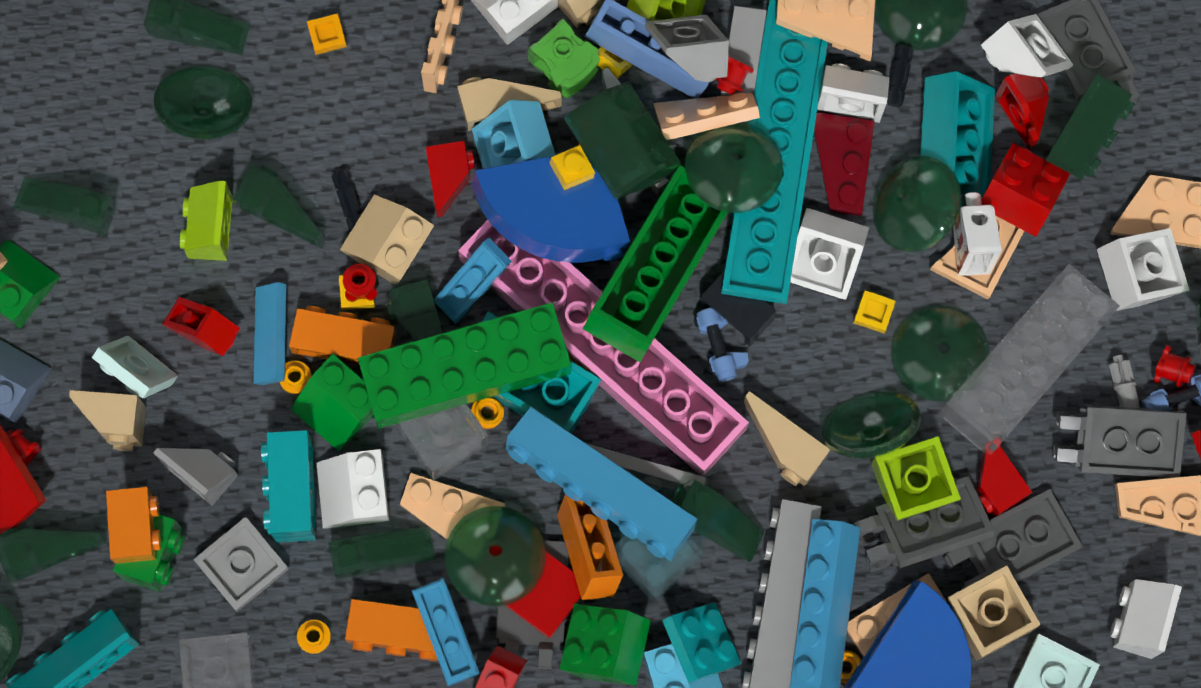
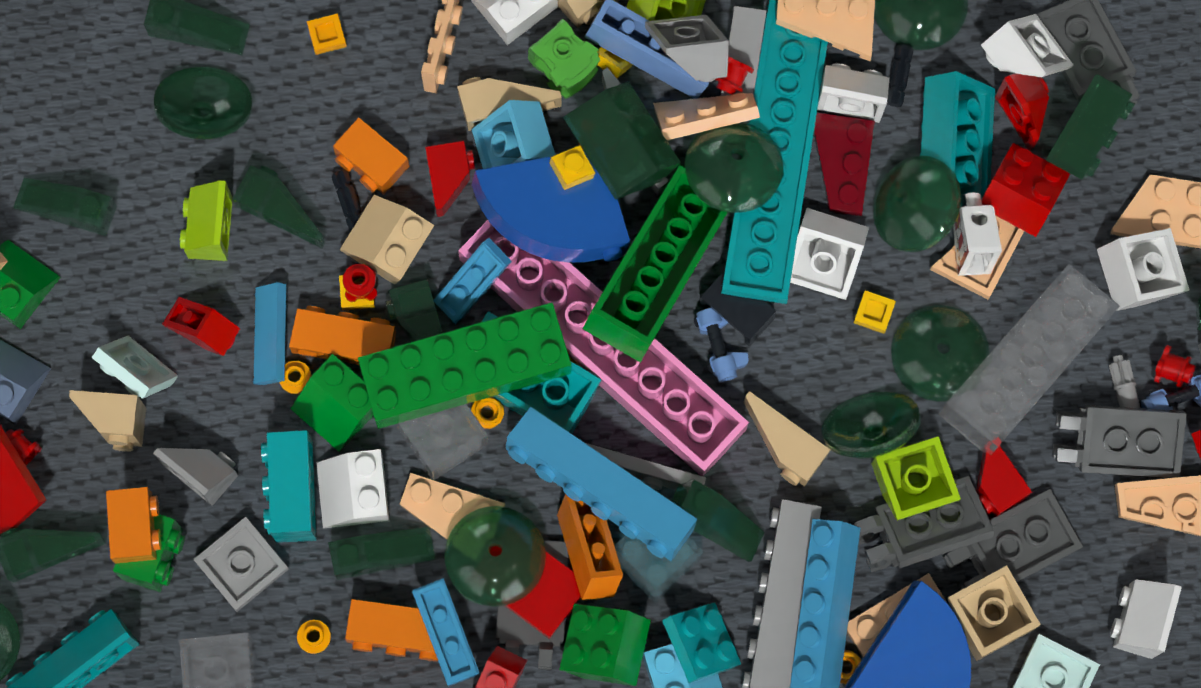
(370, 157): none -> orange brick

